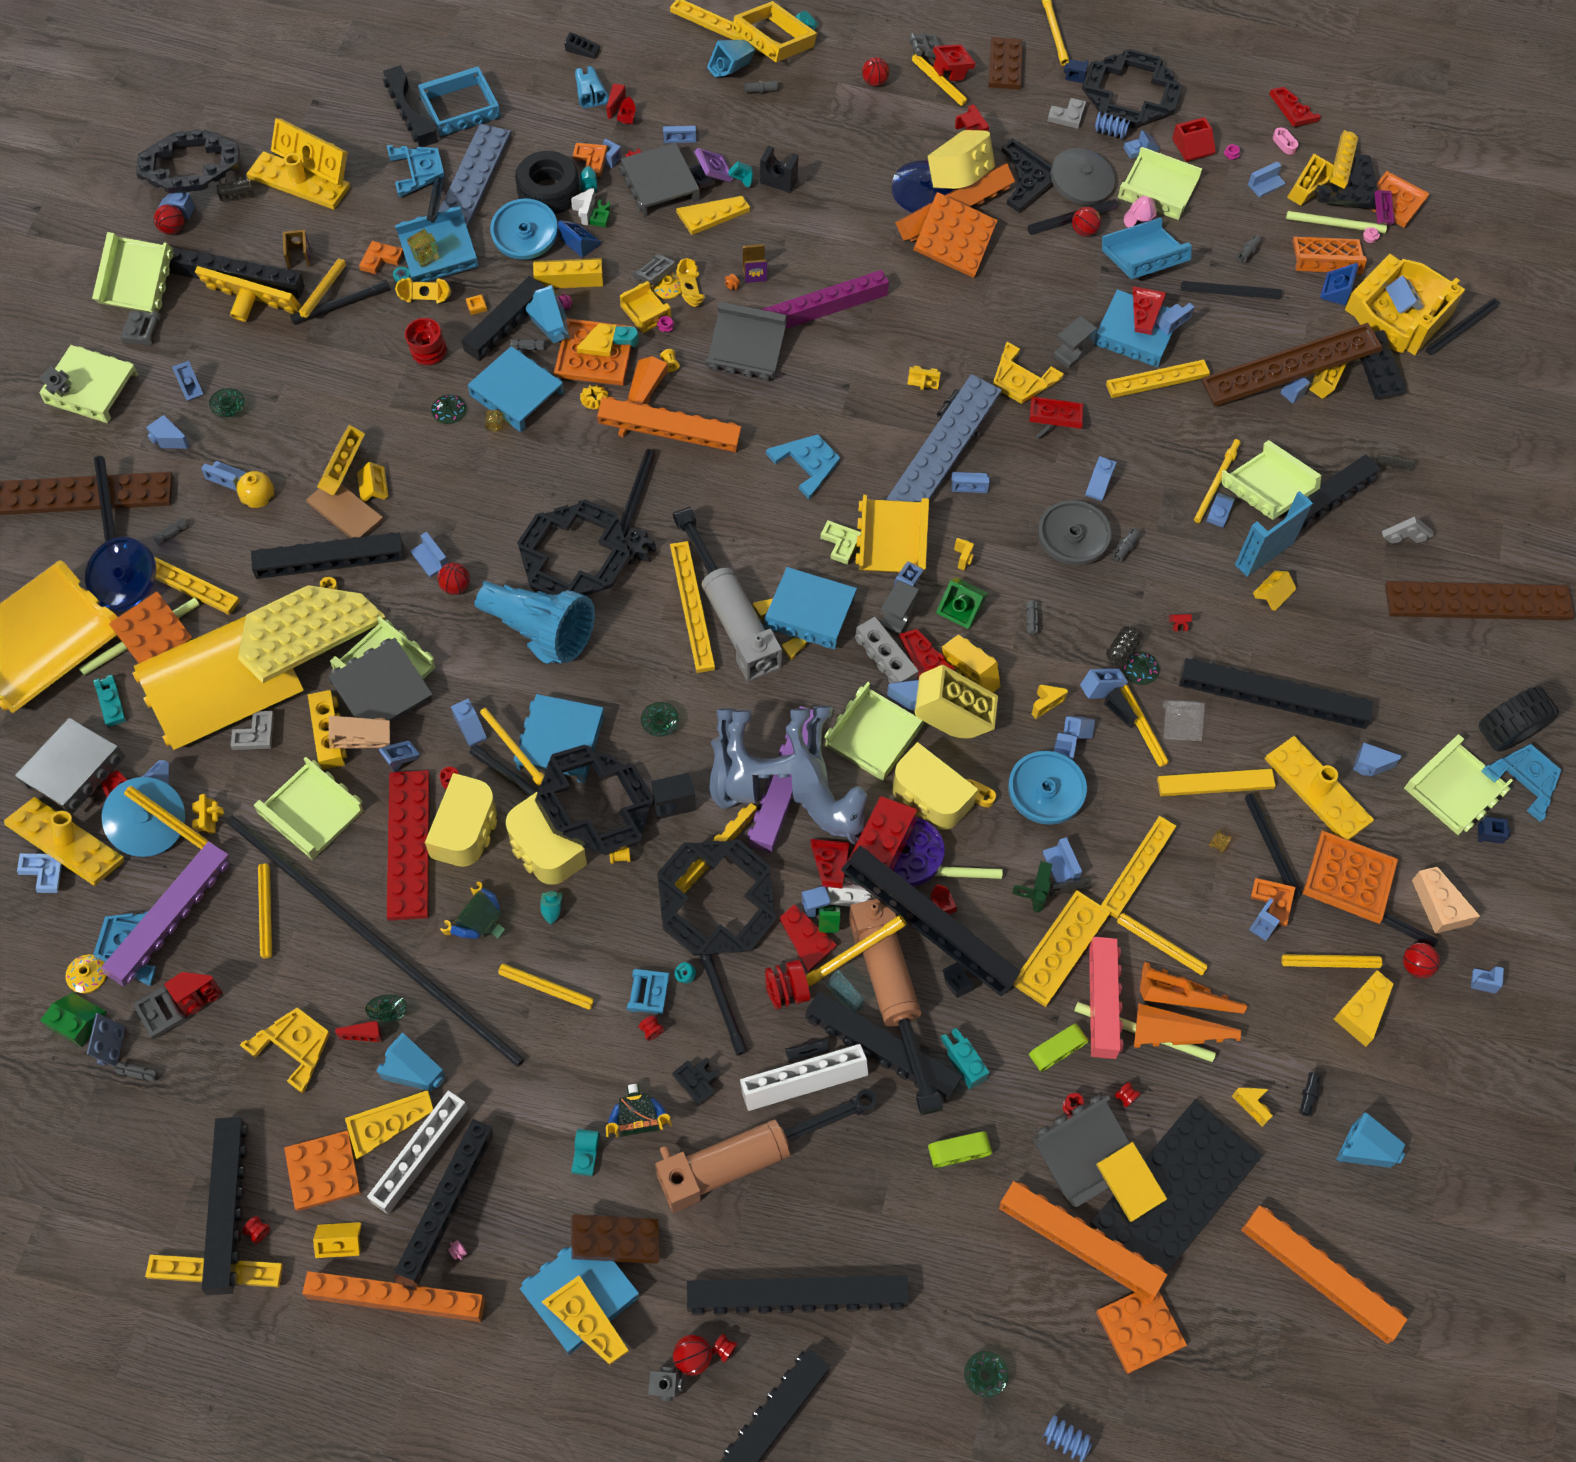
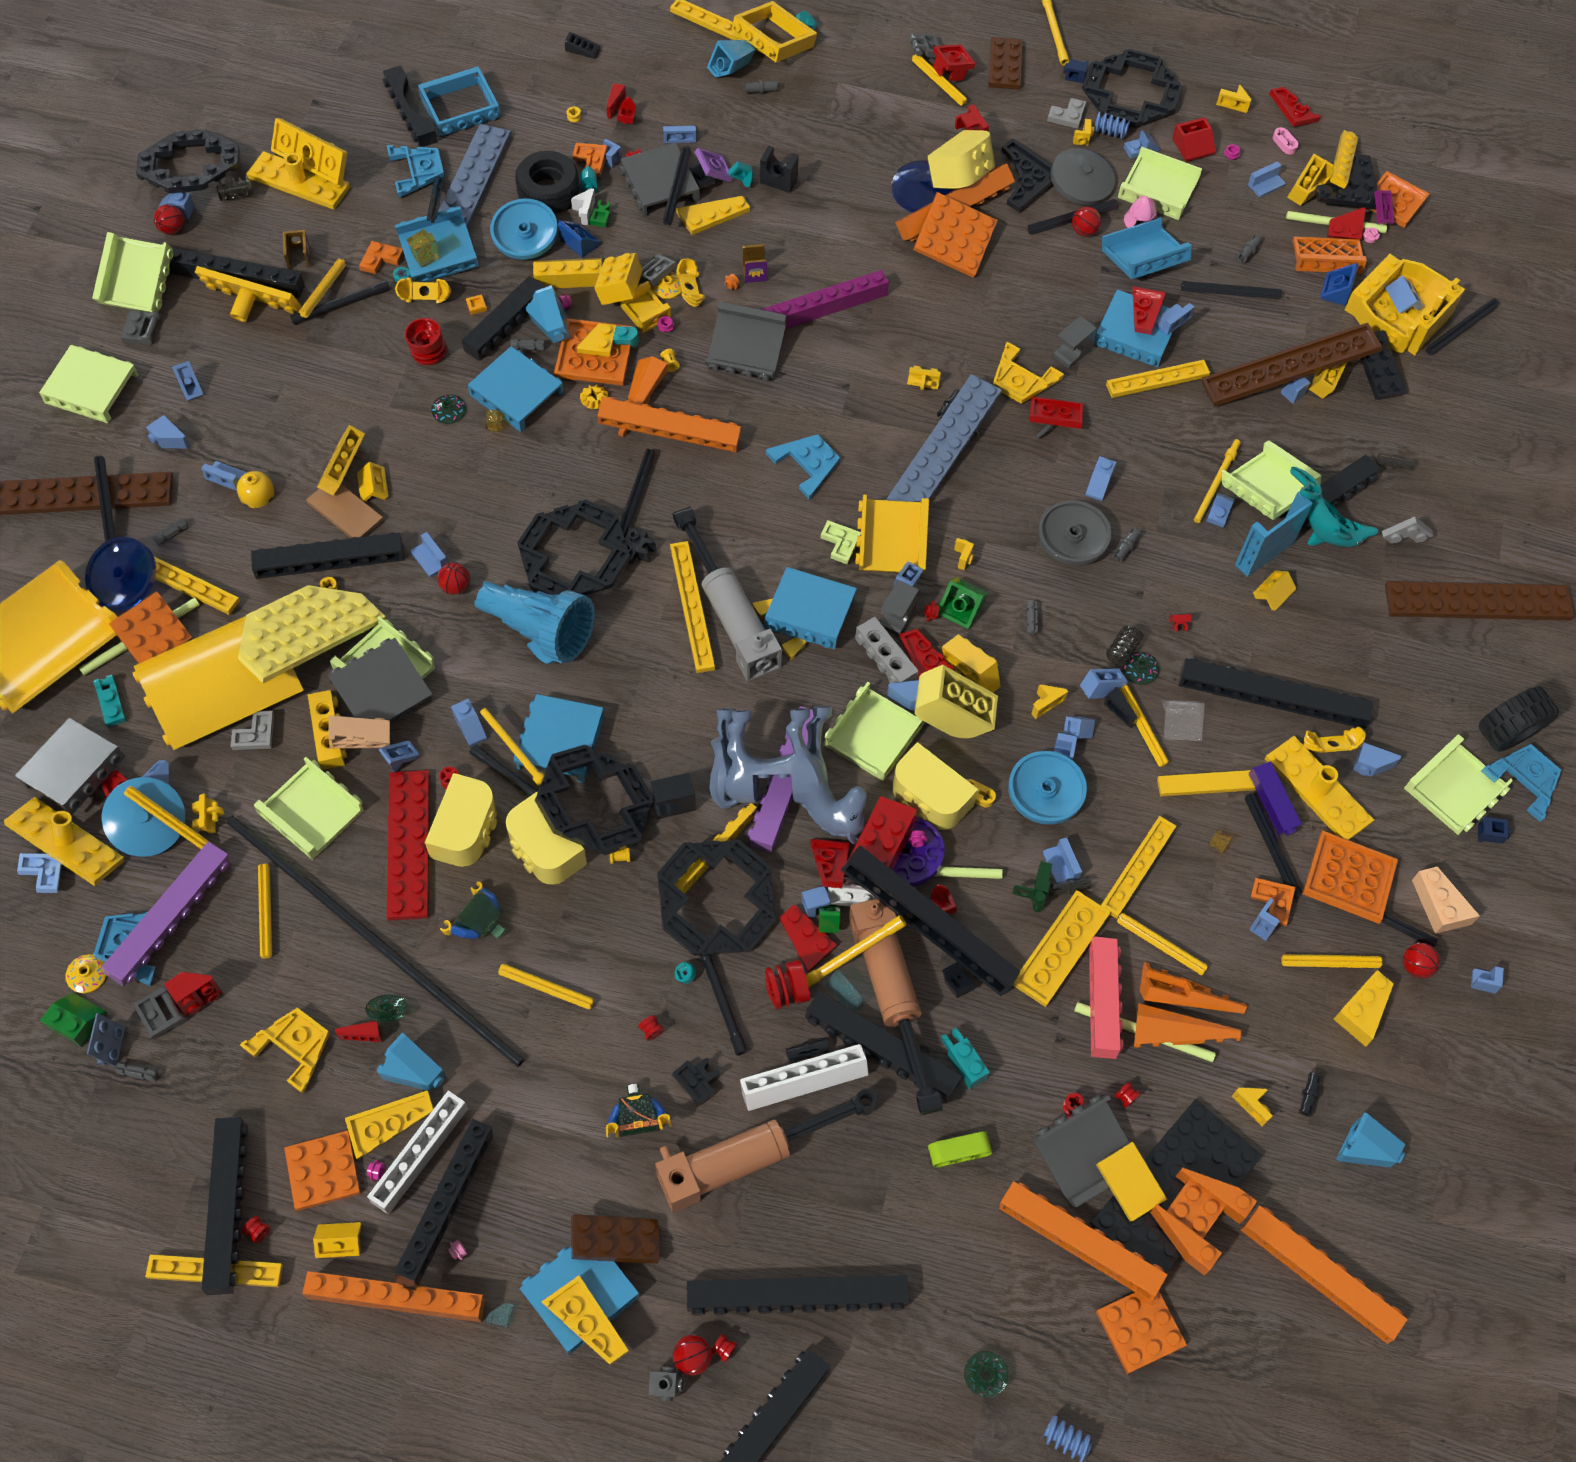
(56, 381): dark grey brick -> none
(226, 402): clear green dish -> none
(376, 1170): none -> dark pink plate
(500, 1316): none -> clear light blue tile
(551, 906): teal plate -> none
(574, 110): none -> yellow bush
(585, 1152): teal plate -> none
(590, 88): dark azure piece -> none
(618, 278): none -> yellow brick
(654, 994): dark azure plate -> none
(659, 712): clear green dish -> none
(676, 186): none -> black axle
(875, 71): red piece -> none
(917, 838): none -> dark pink plate
(931, 611): none -> red plate
(970, 482): medium blue panel -> none
(1058, 1047): lime beam -> none
(1083, 137): none -> yellow bracket
(1196, 1211): none -> orange wedge
(1237, 101): none -> yellow slope
(1275, 799): none -> dark purple brick
(1326, 520): none -> teal animal
(1347, 225): none -> red wing
(1350, 741): none -> yellow piece

